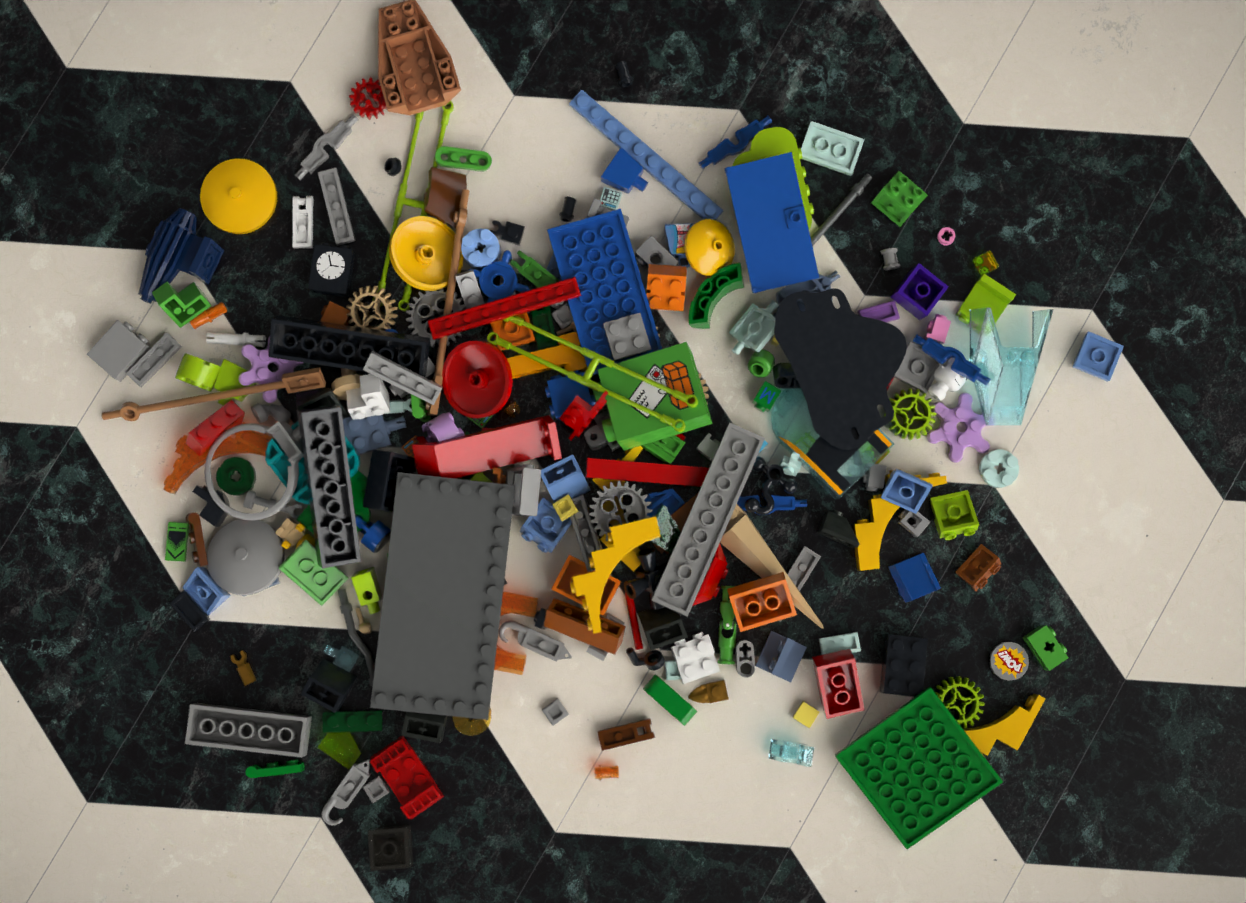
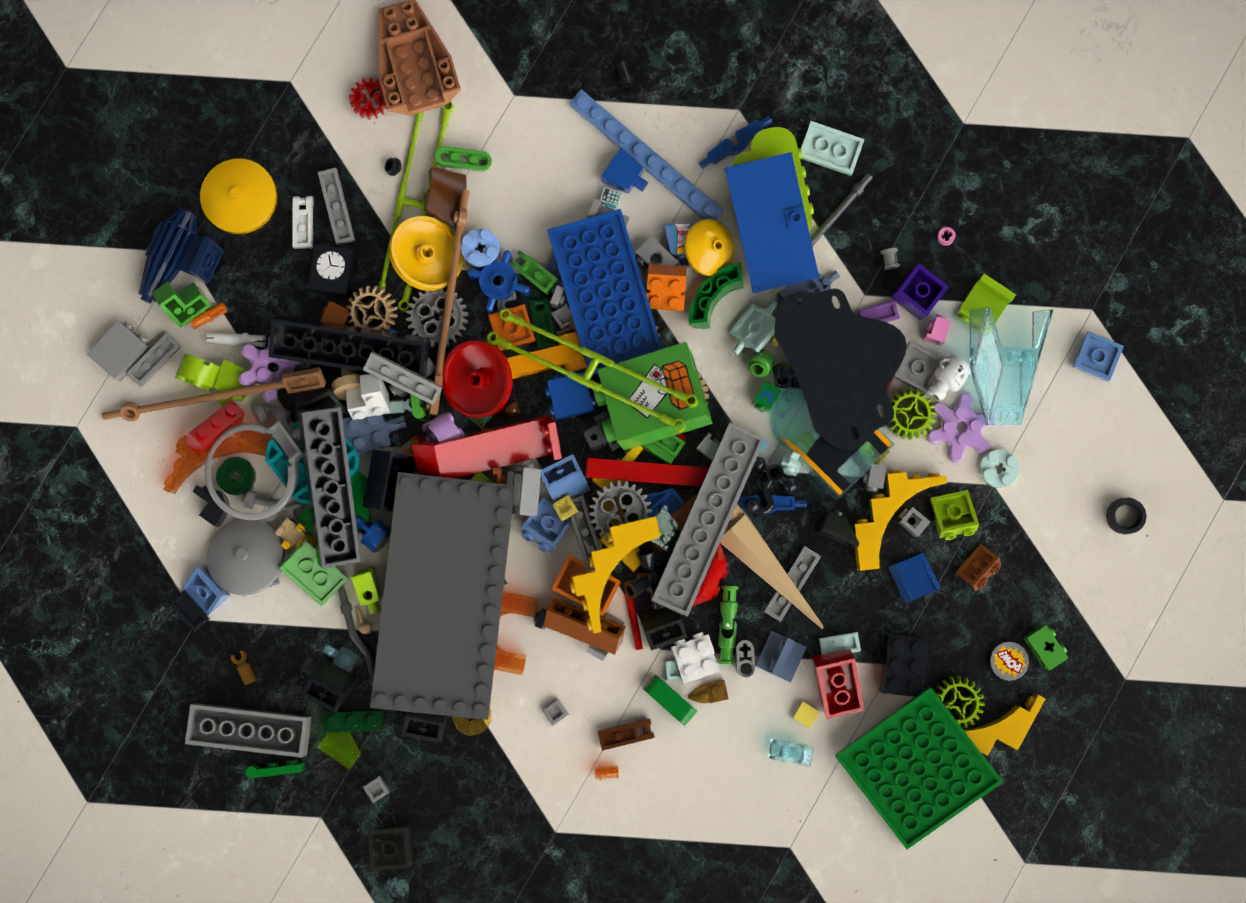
(177, 541): bright green tile -> none
(196, 538): reddish brown plate -> none
(319, 155): light grey piece -> none
(346, 790): light grey plate -> none
(406, 777): red plate -> none
(469, 289): light grey hinge -> none
(504, 308): red tile -> none
(510, 232): black plate -> none
(536, 641): light grey plate -> none
(568, 208): black pin -> none
(579, 414): red bracket -> none
(627, 336): light grey plate -> none
(653, 660): black plate -> none
(761, 601): orange brick -> none
(899, 198): bright green bracket -> none
(906, 490): medium blue slope -> none
(960, 364): blue piece -> none
(985, 263): clear neon green tile -> none
(1141, 516): none -> black tyre

